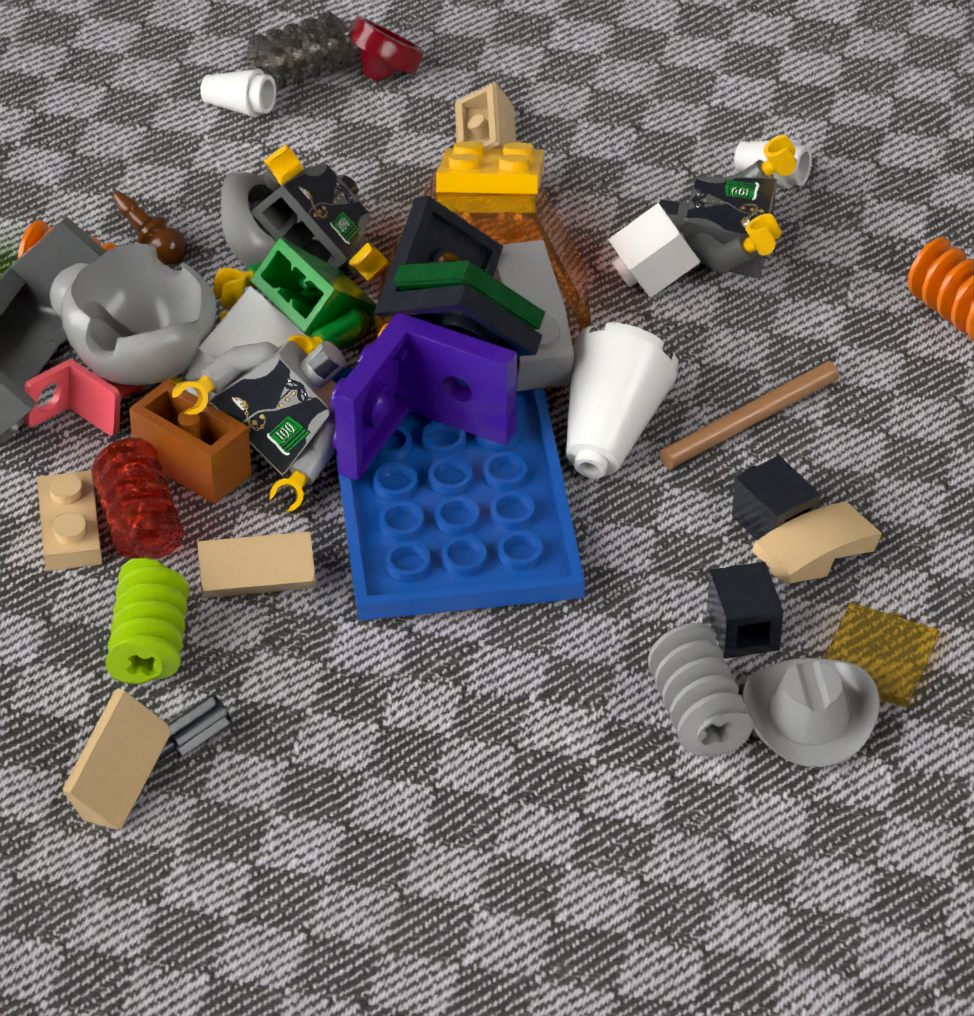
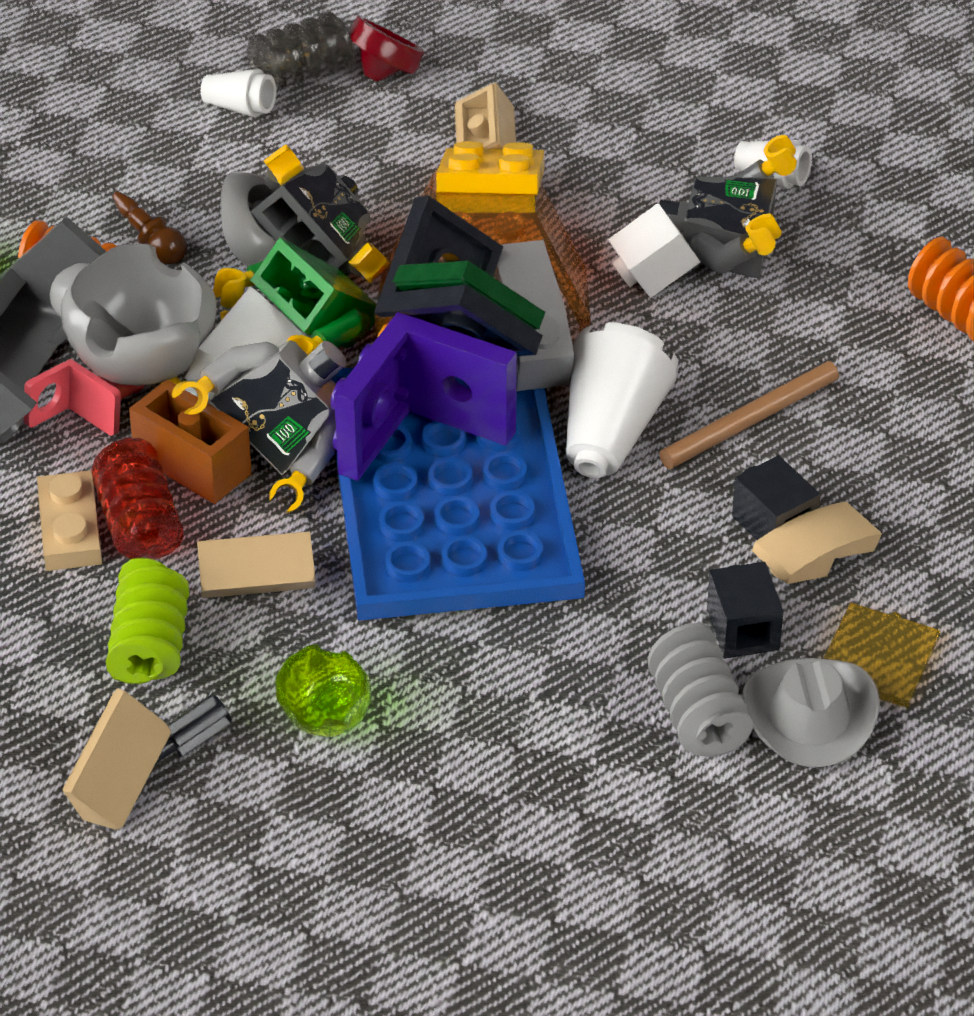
(323, 691): none -> clear neon green hair

